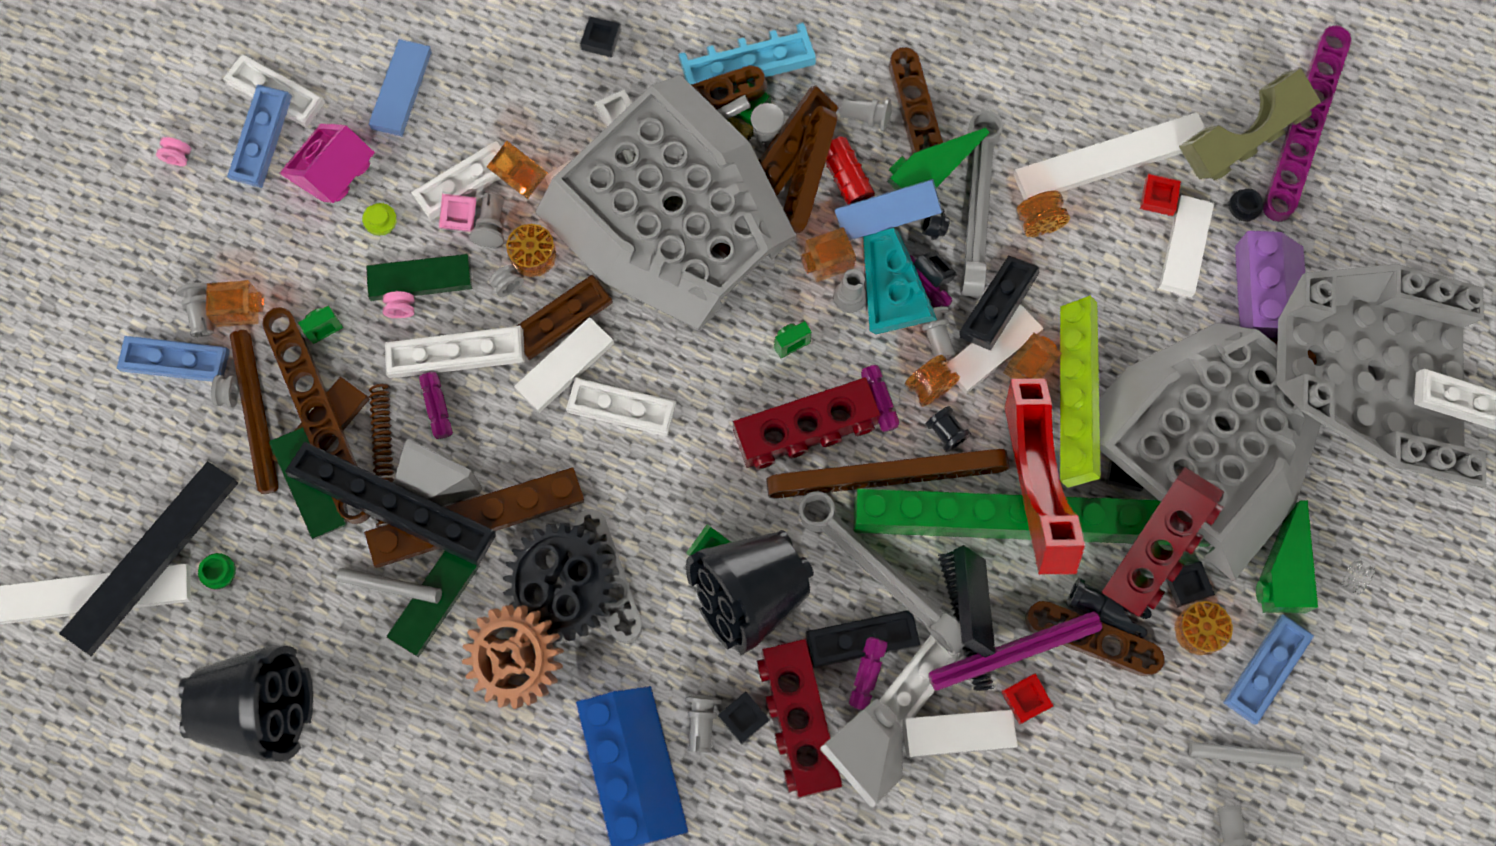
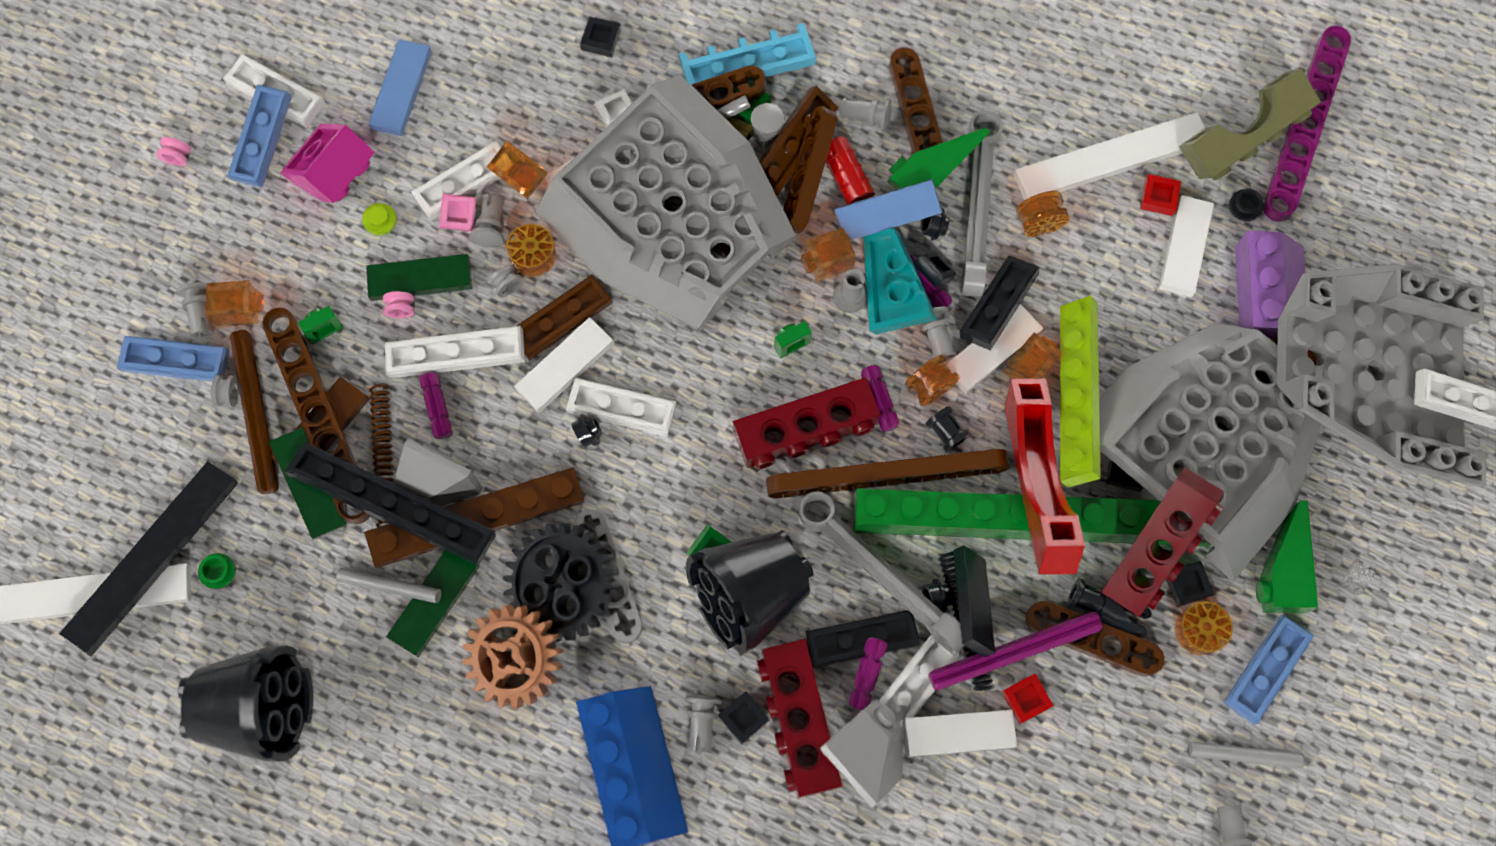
(587, 430): none -> black plate
(938, 594): none -> black plate

